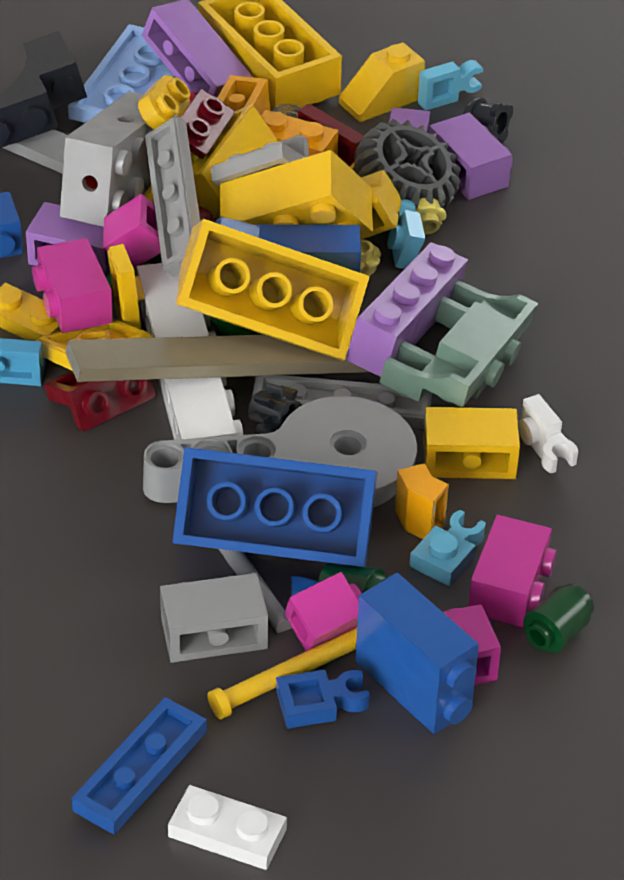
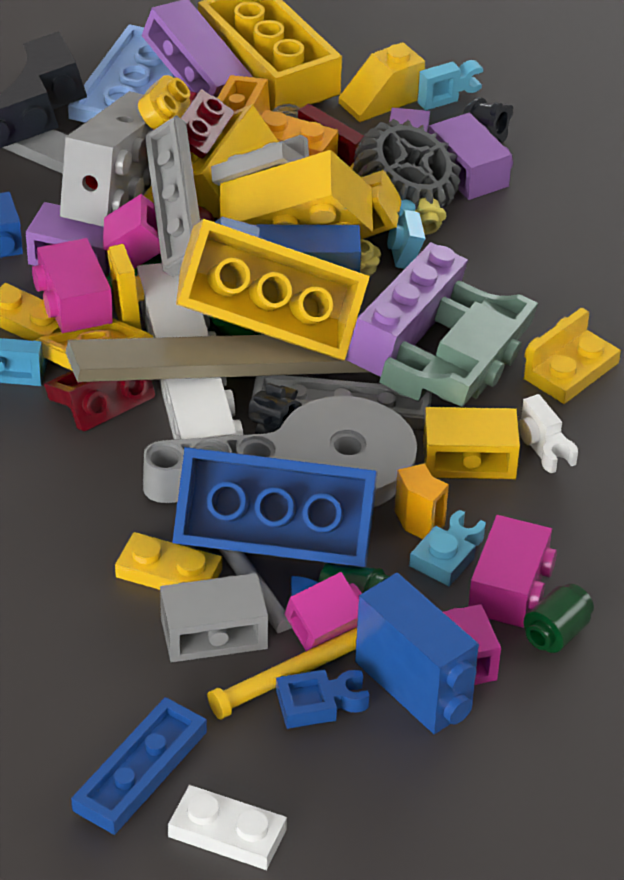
(162, 563): none -> yellow plate
(568, 358): none -> yellow bracket

